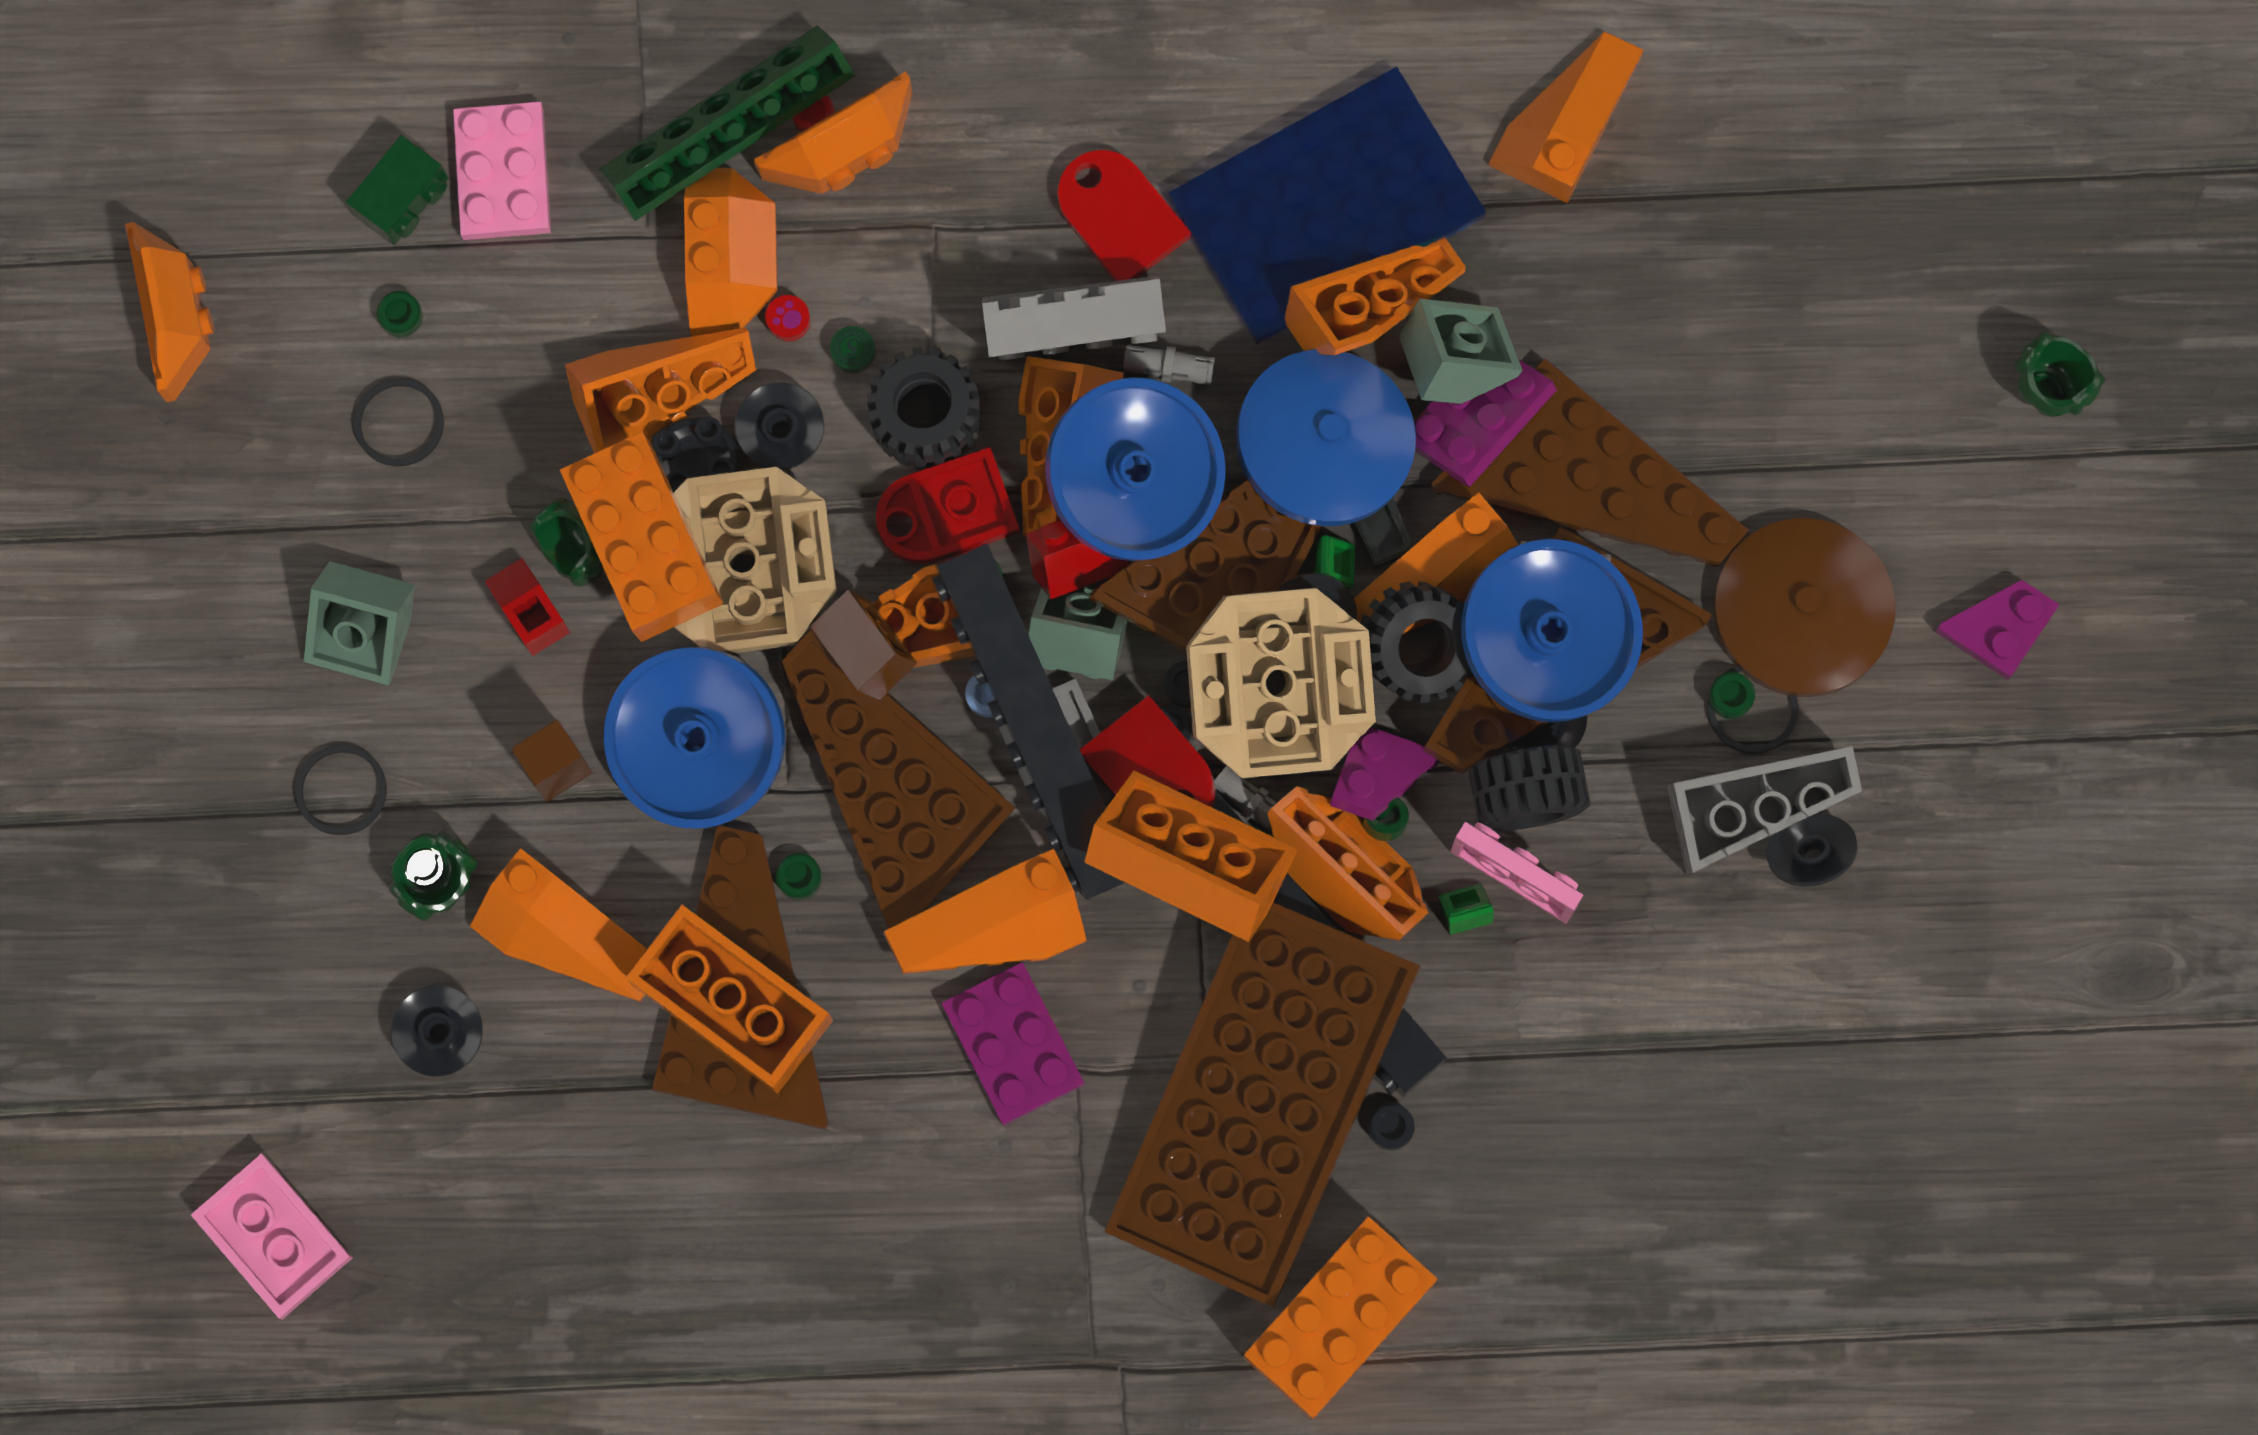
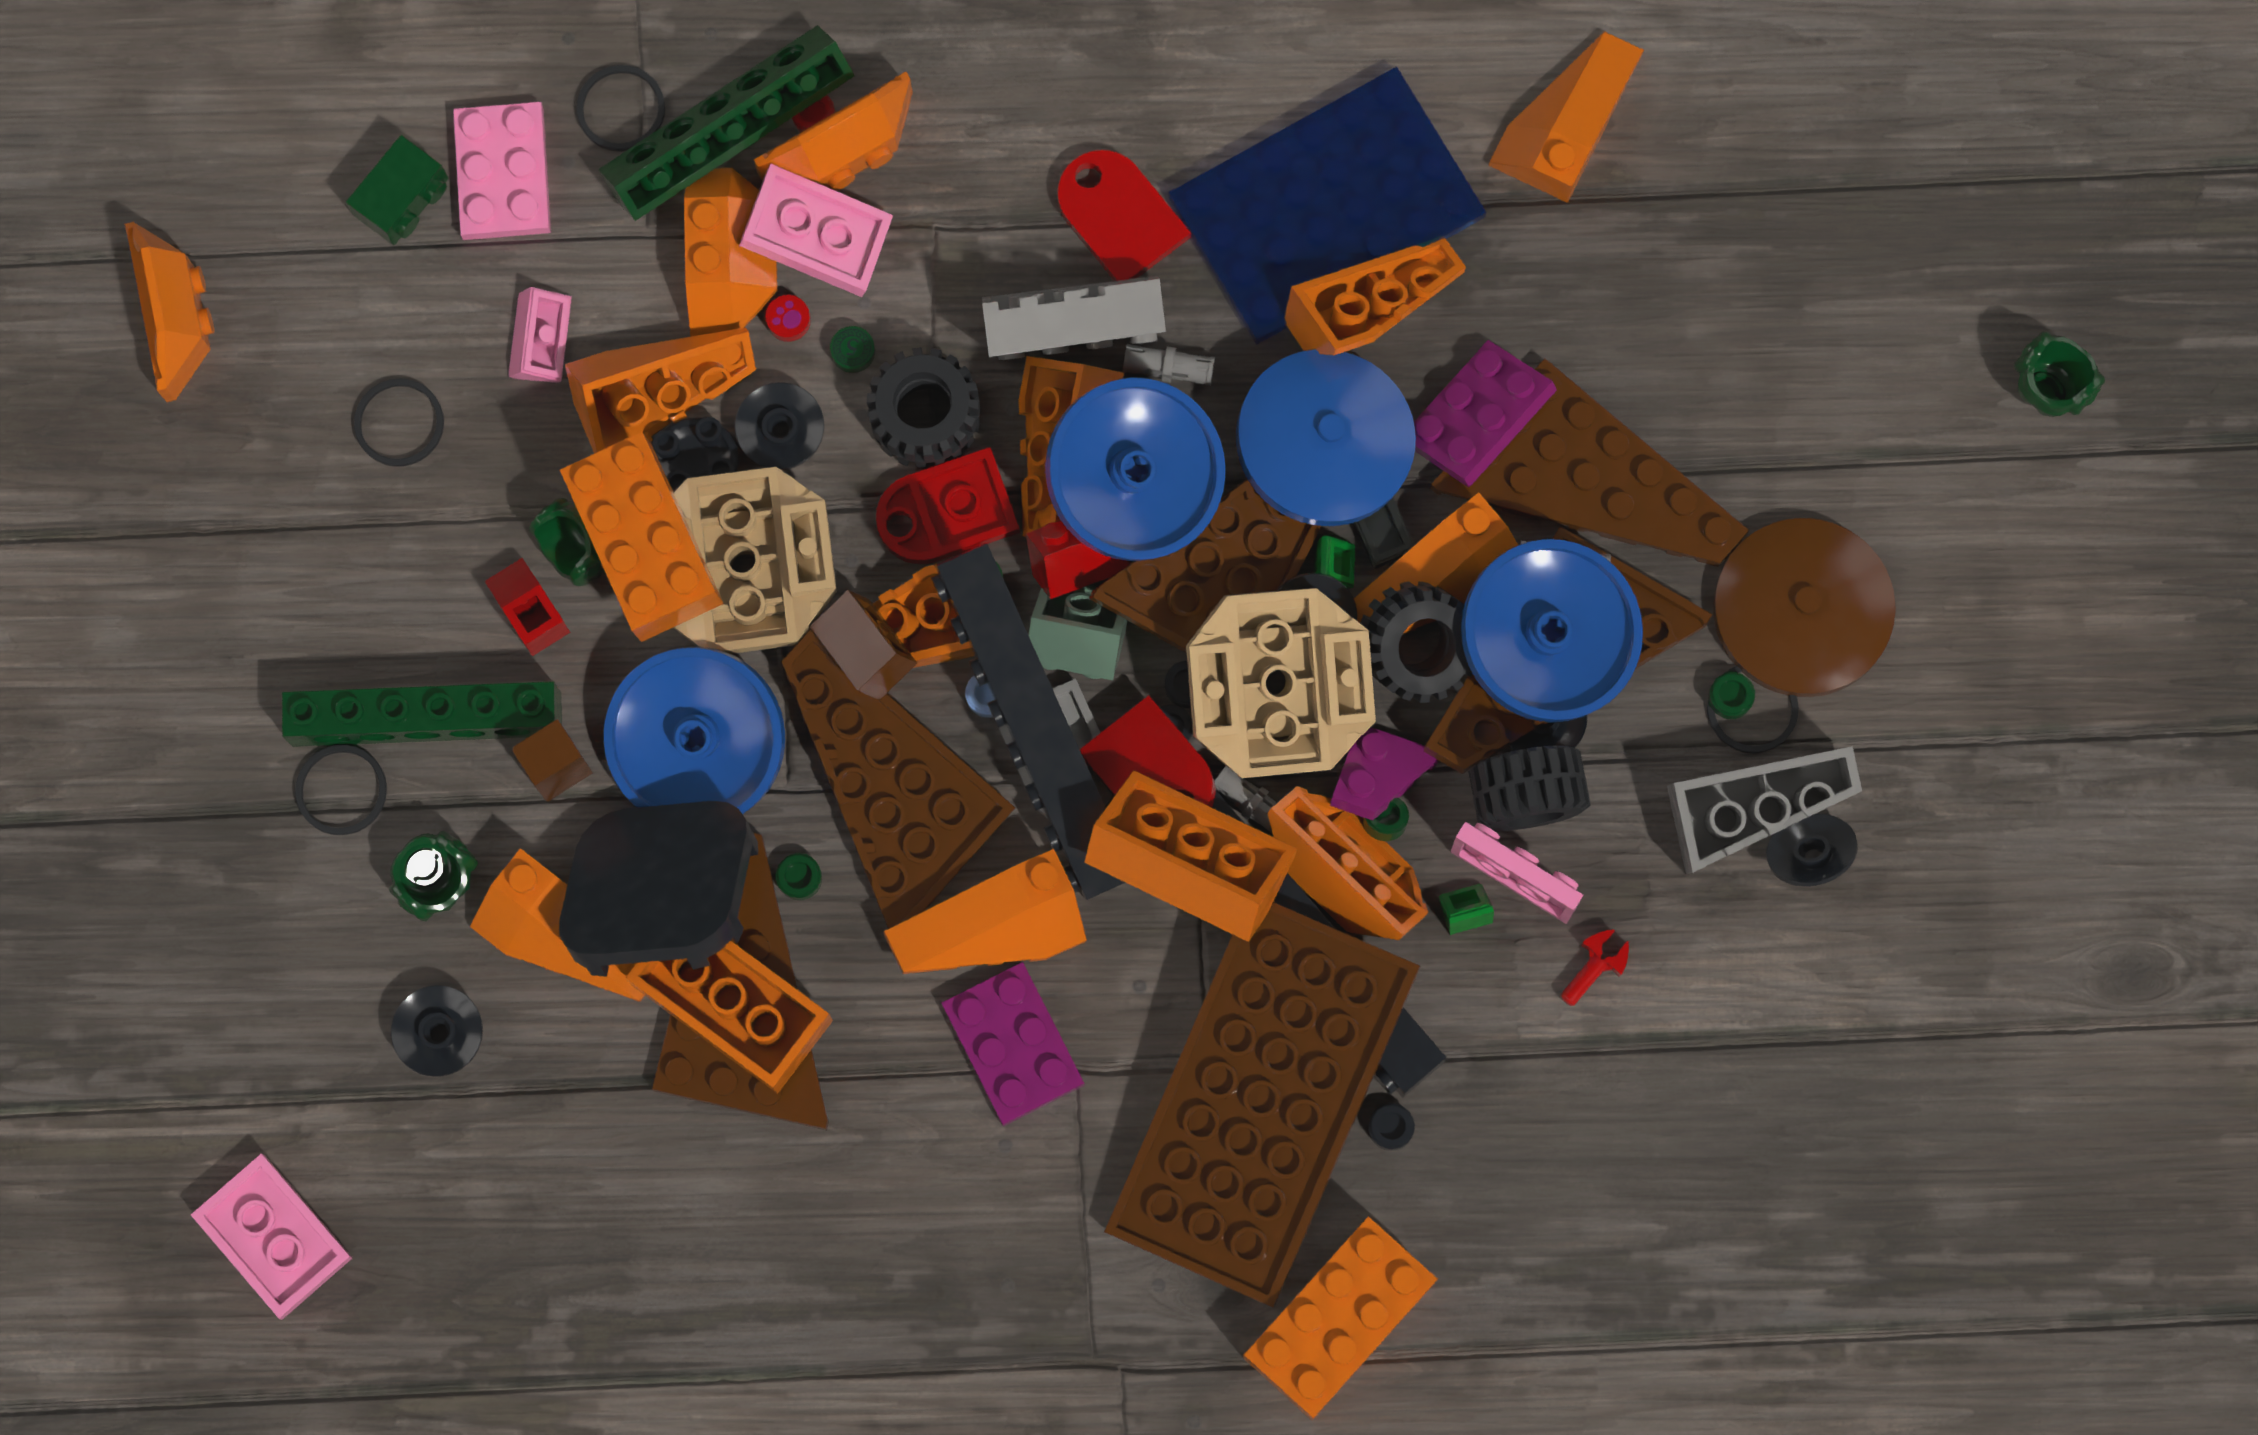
(358, 622): sand green slope -> none
(399, 314): dark green tile -> none
(419, 713): none -> dark green brick
(539, 335): none -> bright pink slope
(615, 70): none -> black piece
(657, 885): none -> black tile
(816, 230): none -> bright pink plate
(1457, 350): sand green slope -> none
(1595, 966): none -> red bar
(2001, 627): magenta wing -> none

